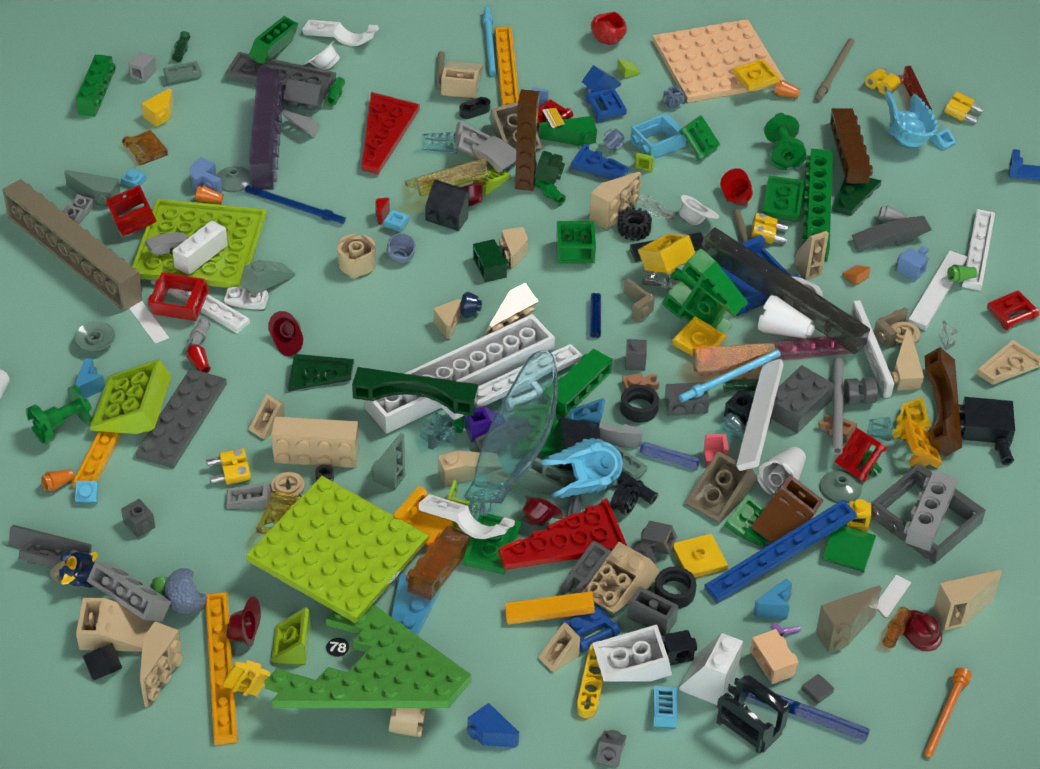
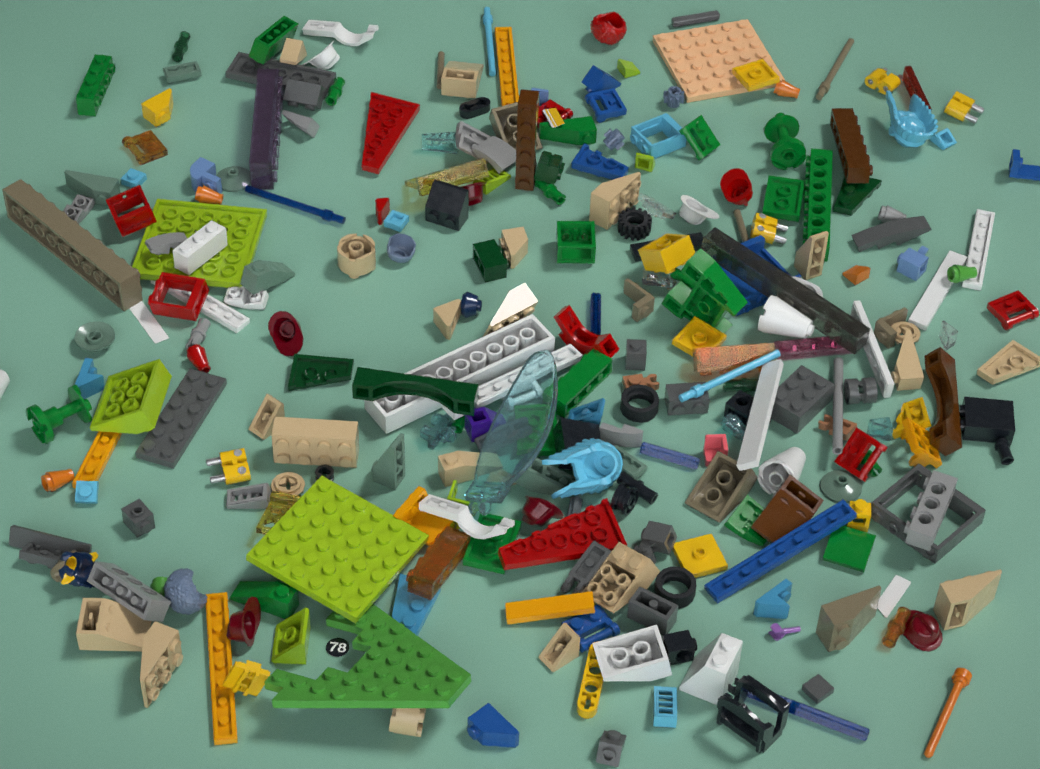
(102, 661): black panel -> none
(142, 67): light grey brick -> none
(273, 596): none -> green slope
(293, 51): none -> tan slope
(583, 340): none -> red arch
(695, 18): none -> dark grey axle
(774, 656): light nougat brick -> none

